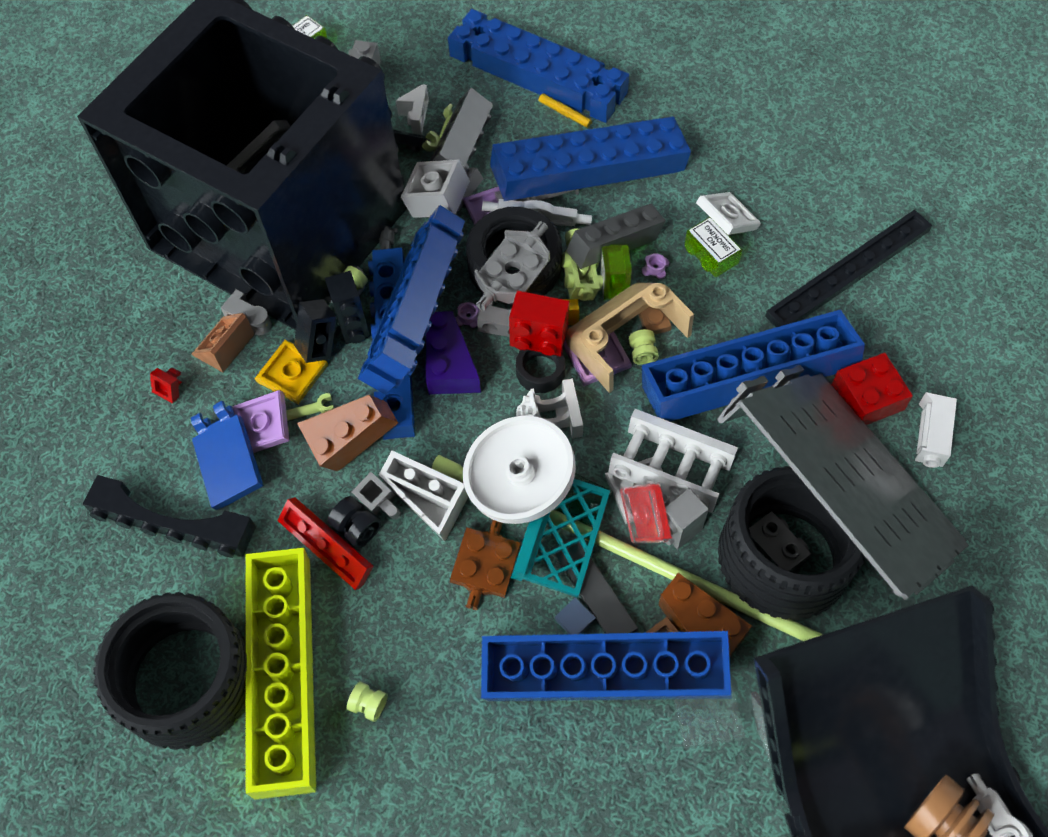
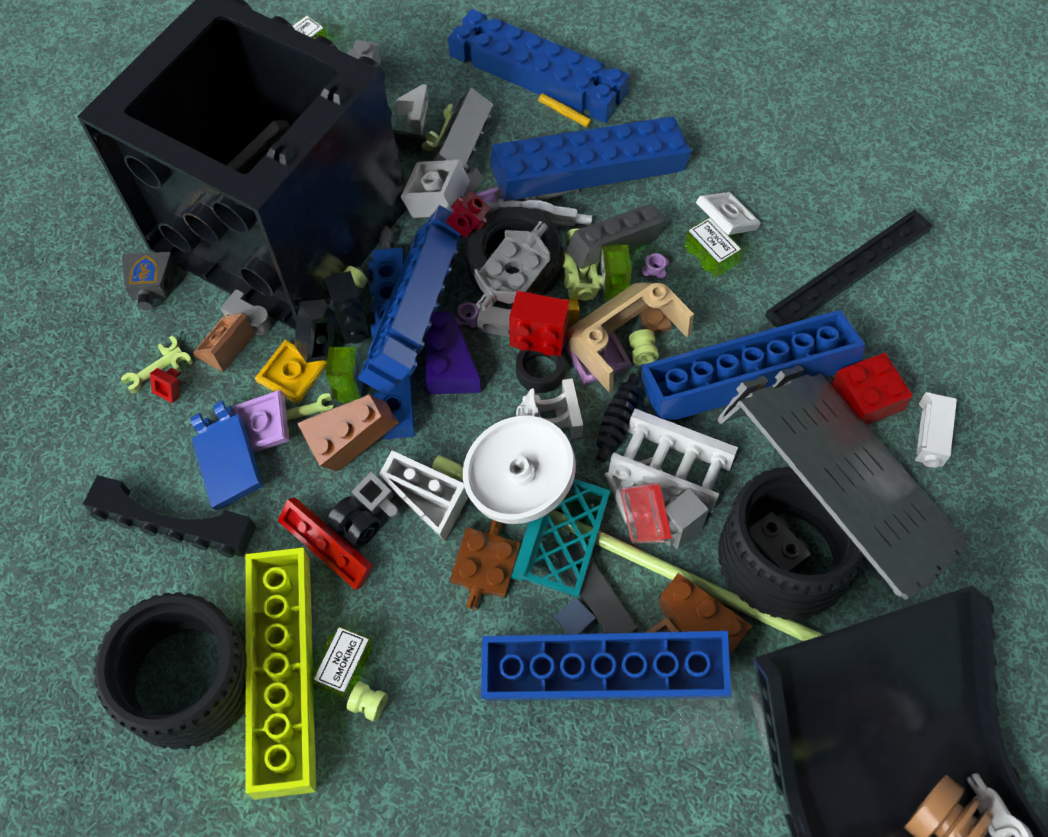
(148, 276): none -> dark grey torso
(172, 356): none -> yellowish green bar
(342, 662): none -> brick
(343, 372): none -> clear neon green brick
(470, 209): none -> dark red brick
(617, 417): none -> black piece

